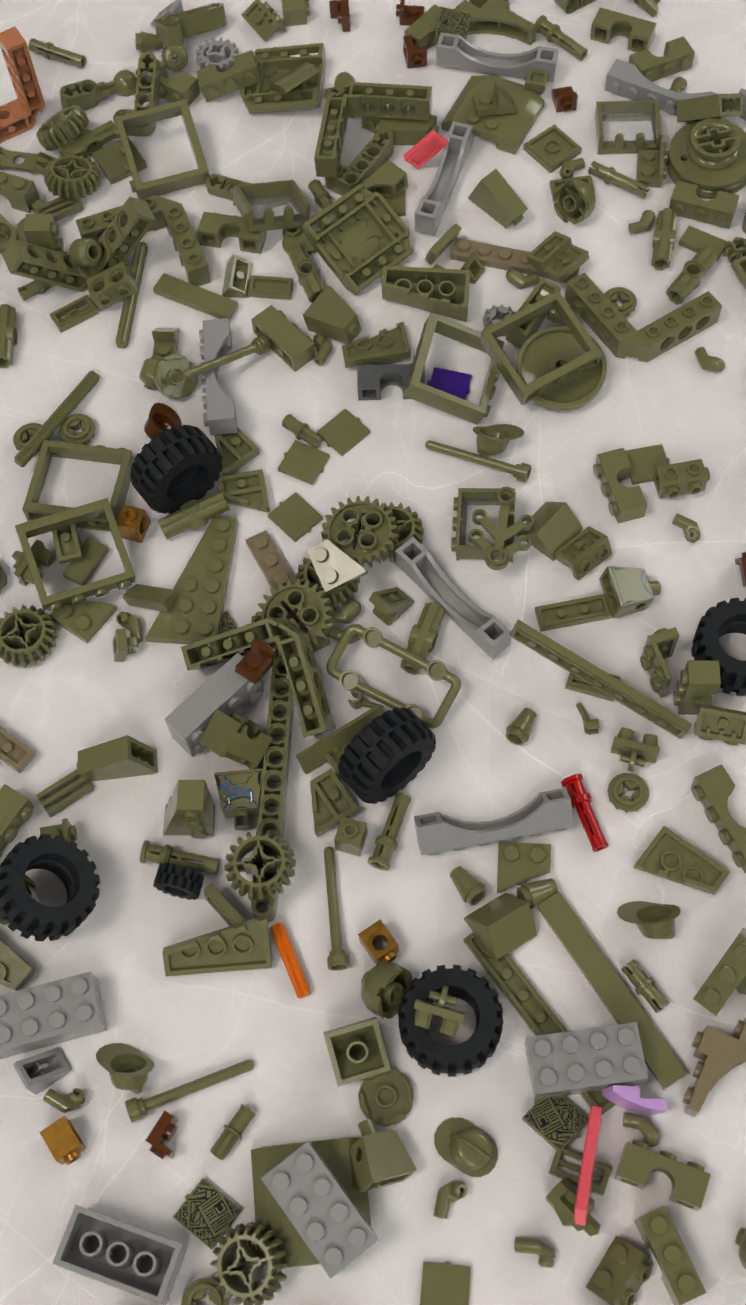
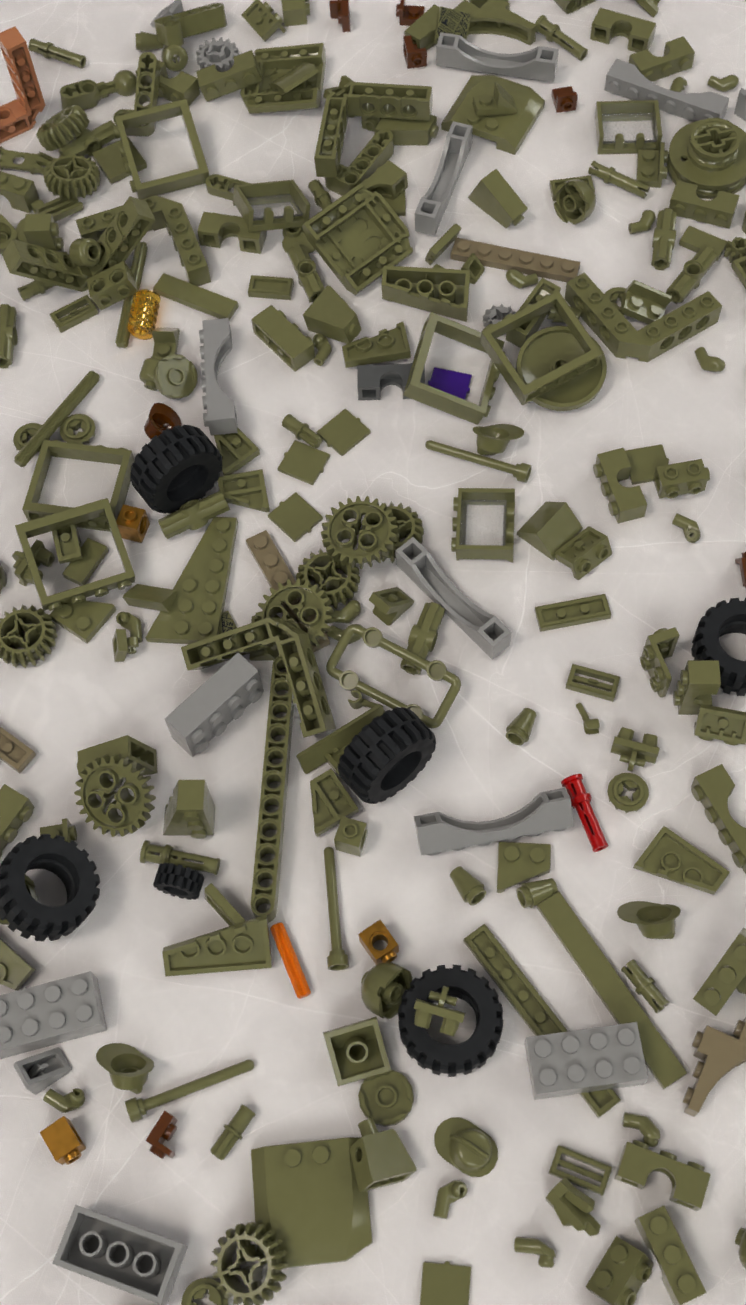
(62, 793): olive tile -> none
(96, 781): none -> olive gear
(143, 314): none -> clear yellow piece
(207, 1213): olive piece -> none
(236, 739): olive piece -> none
(237, 278): olive slope -> none
(240, 795): olive torso -> none
(256, 661): reddish brown bracket -> none
(258, 346): olive piece -> none
(270, 865): olive gear -> none
(320, 1209): light grey brick -> none
(334, 566): wing -> none
(342, 79): olive tile -> none
(387, 841): olive pin -> none
(425, 149): coral tile -> none
(501, 532): olive plant -> none
(503, 925): olive slope -> none
(537, 80): olive tile -> none
(552, 148): olive tile -> none
(556, 1121): olive piece -> none
(557, 257): olive slope -> none
(570, 166): olive arm -> none
(587, 1166): coral tile -> none
(600, 679): olive tile -> none
(627, 590): olive torso -> none
(629, 1098): lavender slope -> none
(644, 302): none -> olive bracket
(709, 107): olive slope -> none
(724, 84): none -> olive arm

